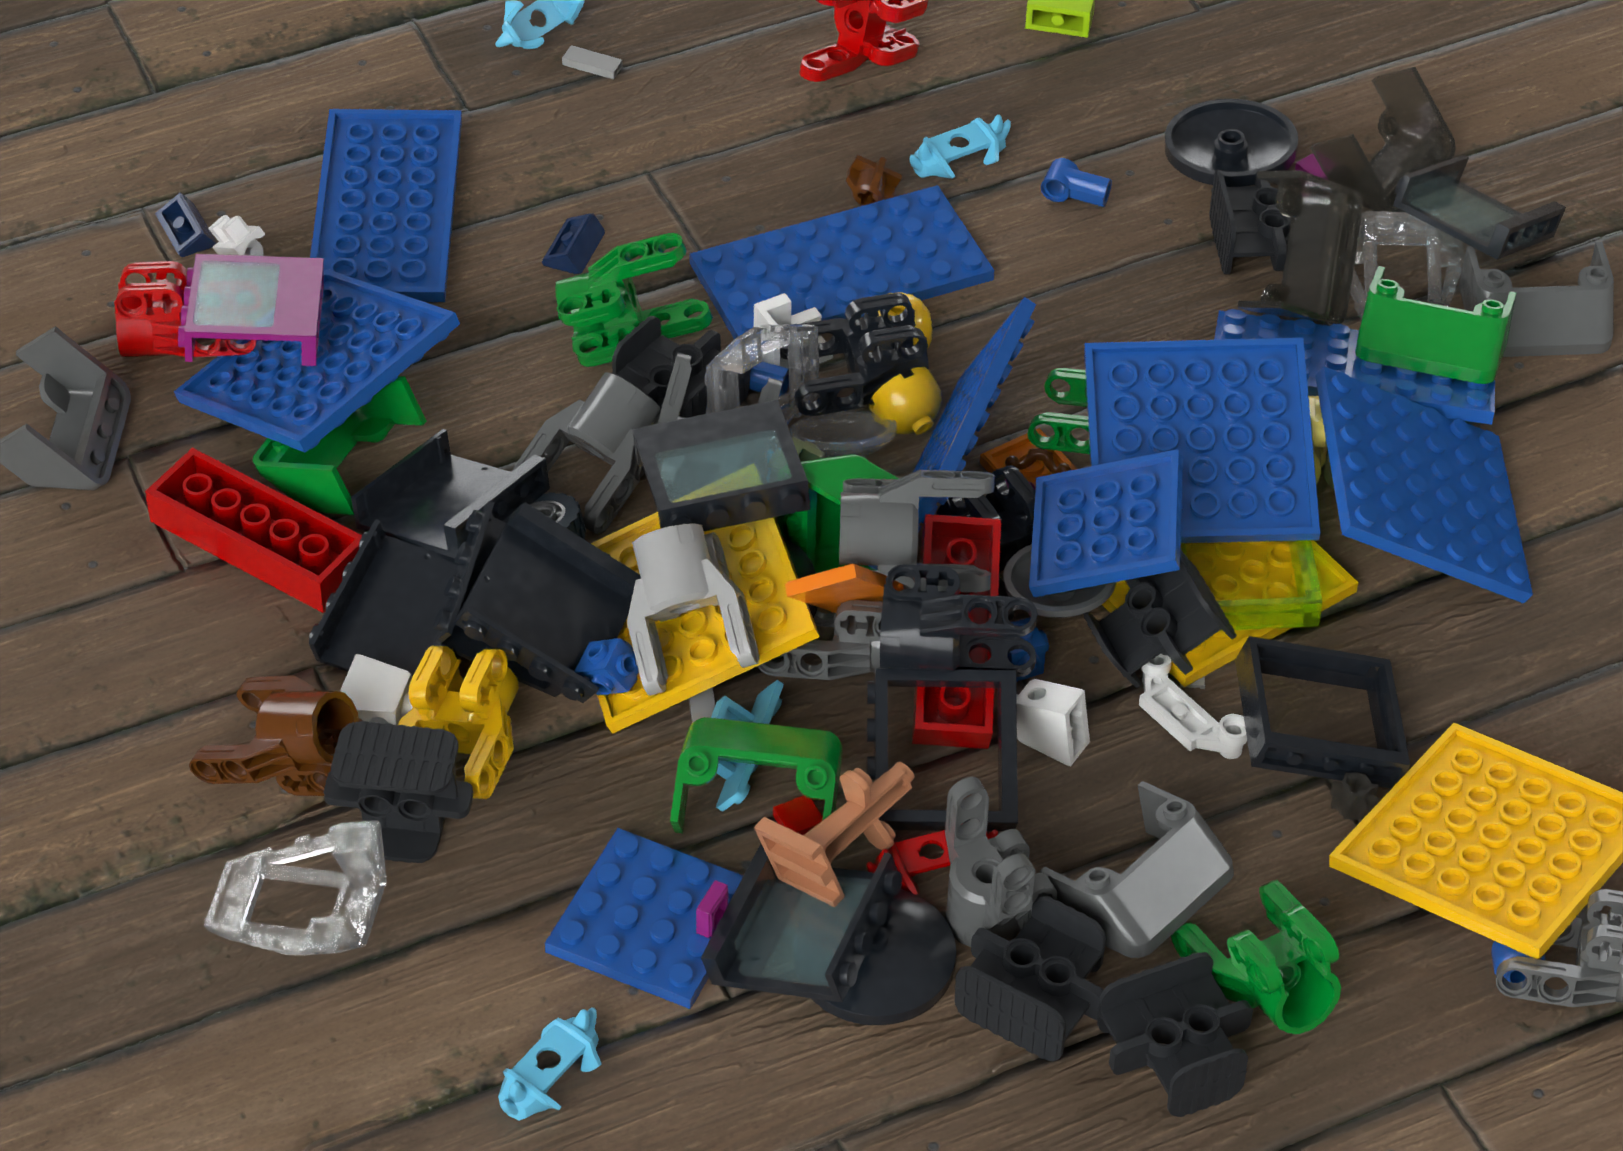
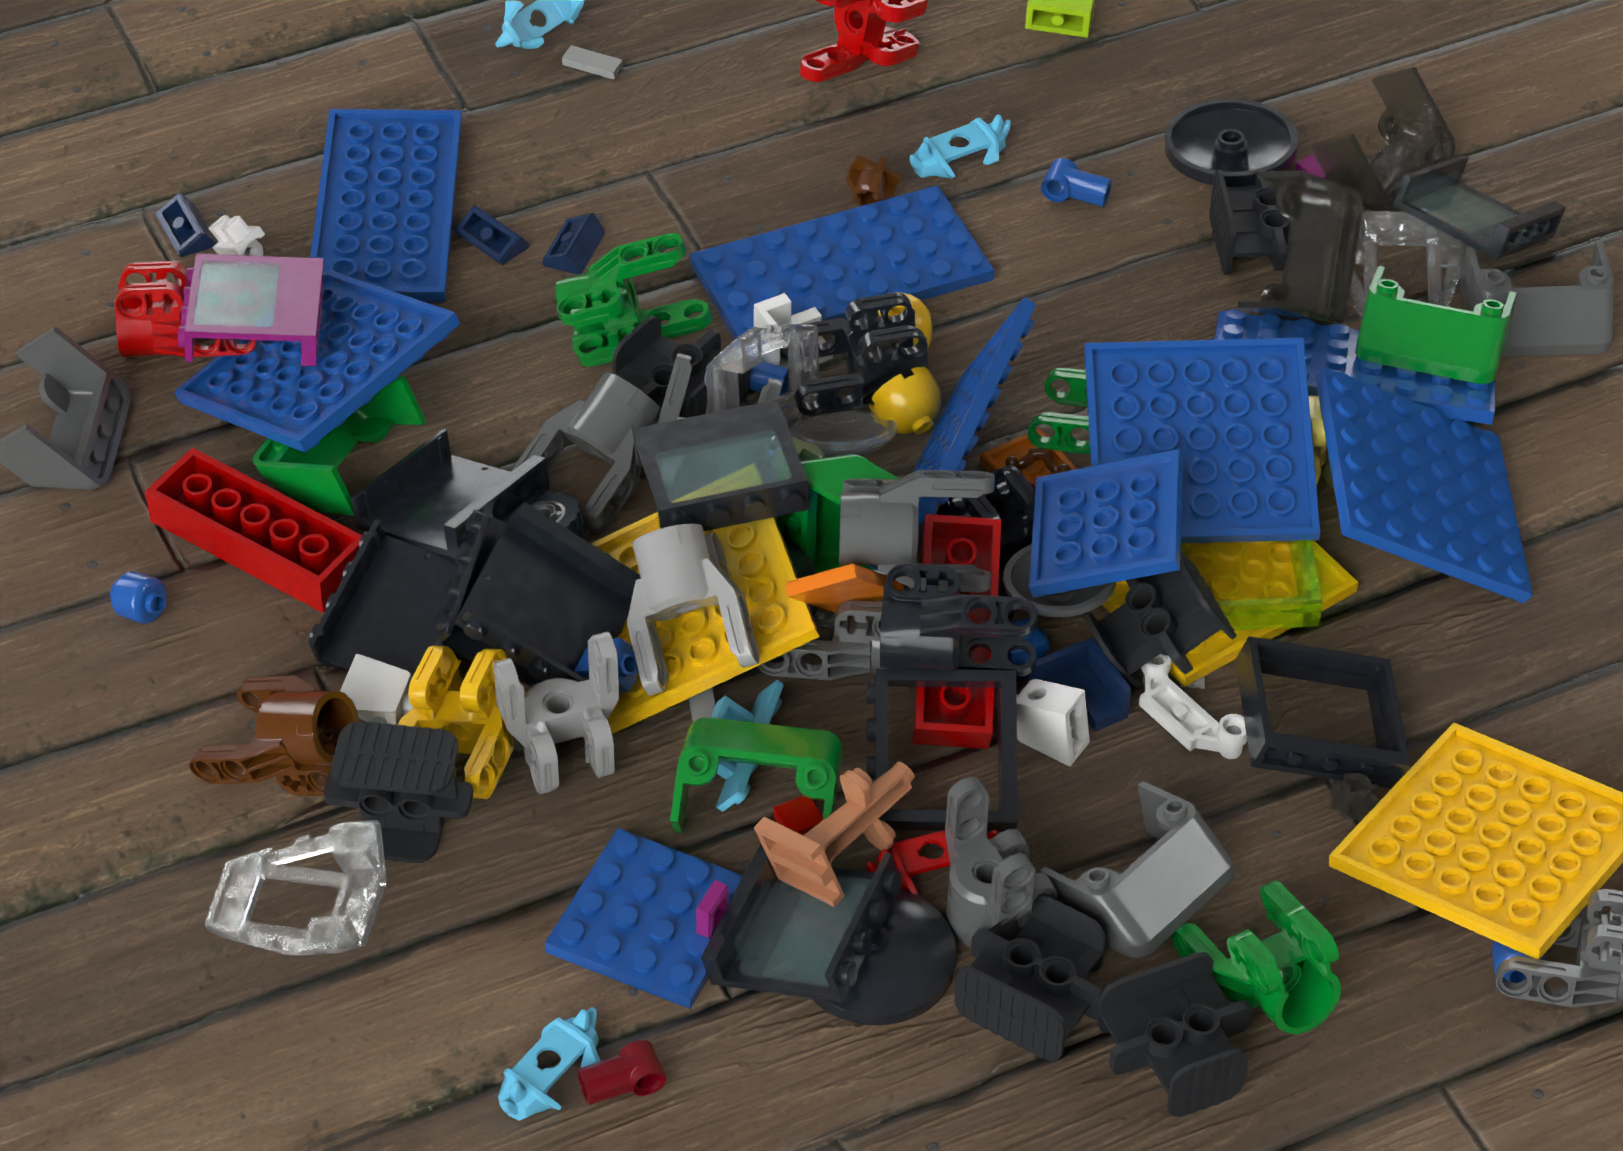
(138, 597): none -> blue head
(490, 236): none -> dark blue slope
(561, 712): none -> light grey piece
(632, 1070): none -> dark red piece
(1090, 670): none -> dark blue panel

